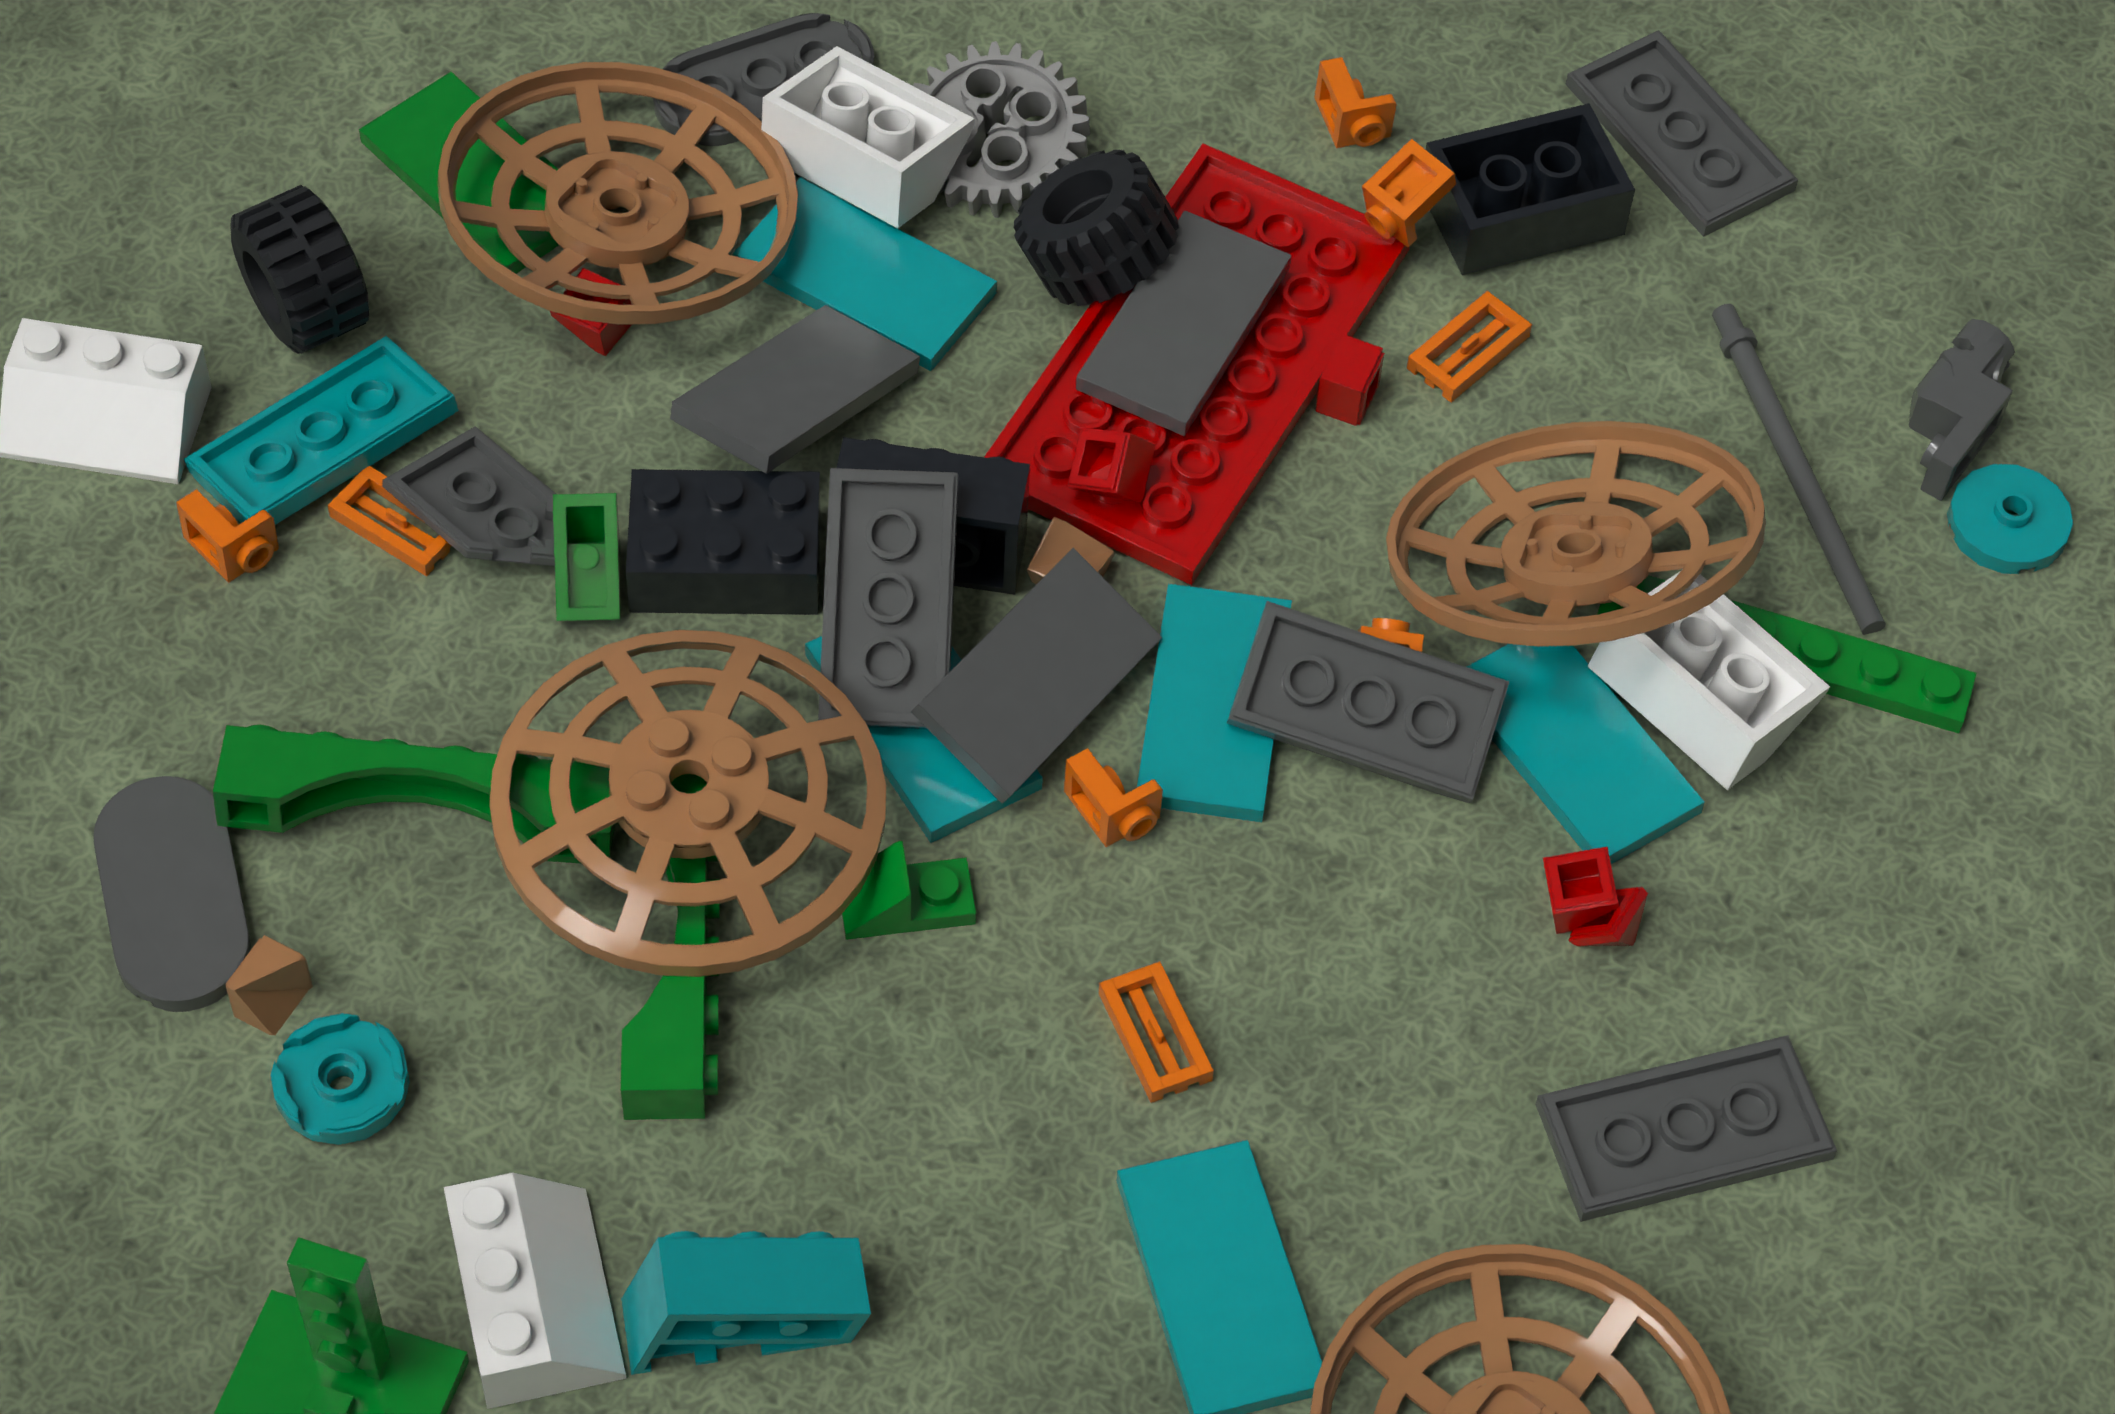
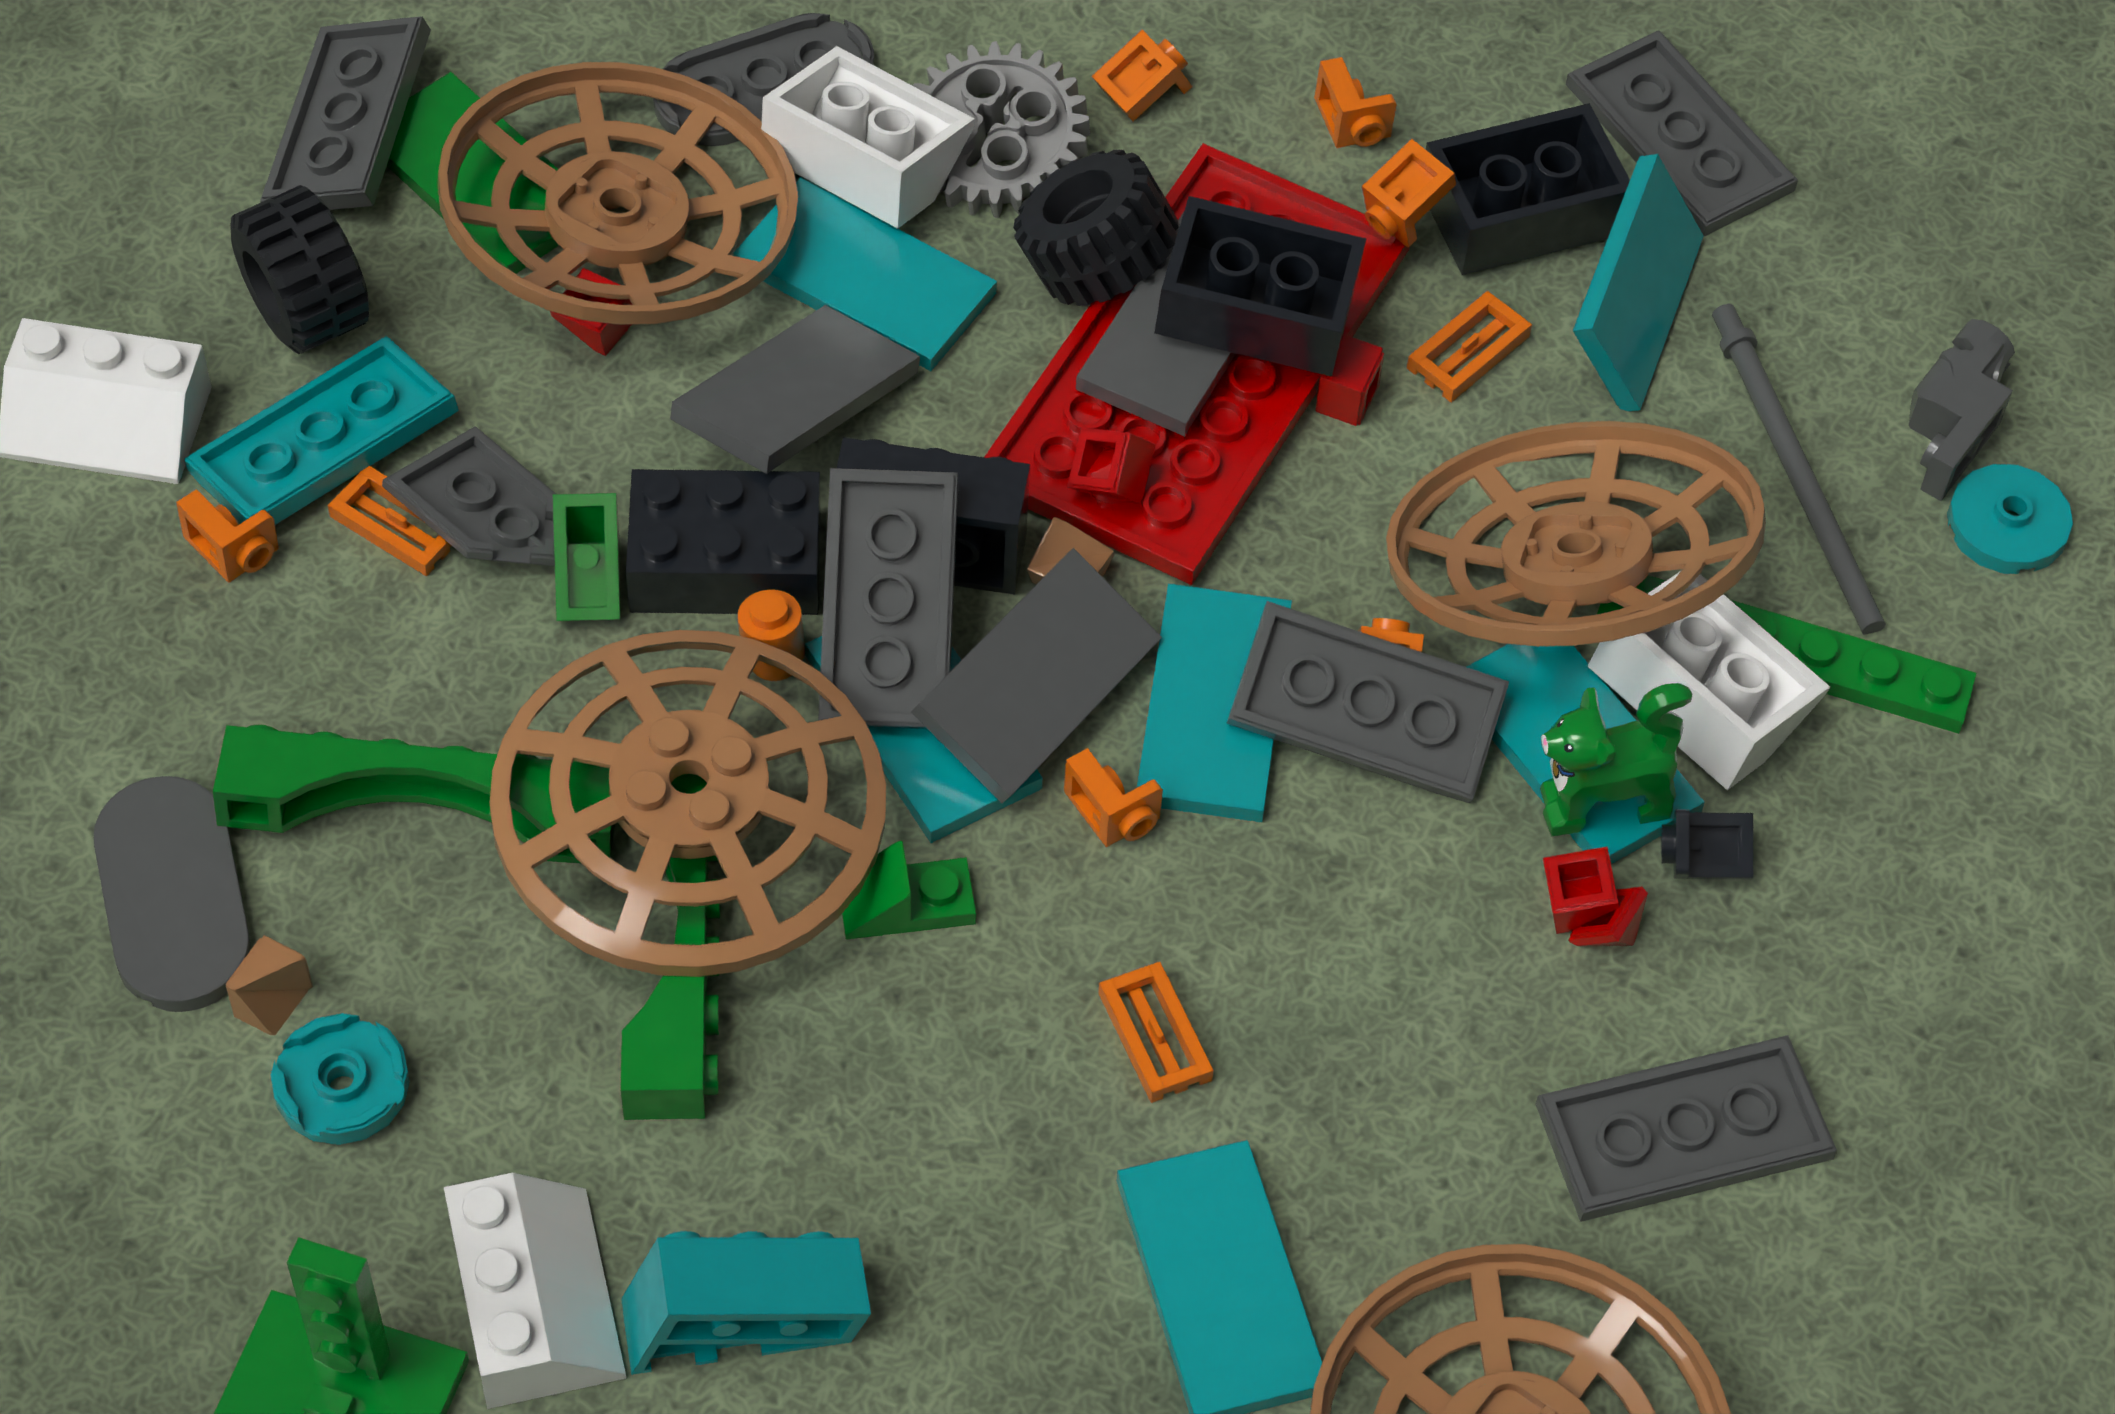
(349, 111): none -> dark grey tile
(776, 621): none -> orange brick
(1142, 74): none -> orange bracket
(1259, 286): none -> black brick
(1613, 762): none -> green animal
(1638, 283): none -> teal tile
(1709, 845): none -> black bracket

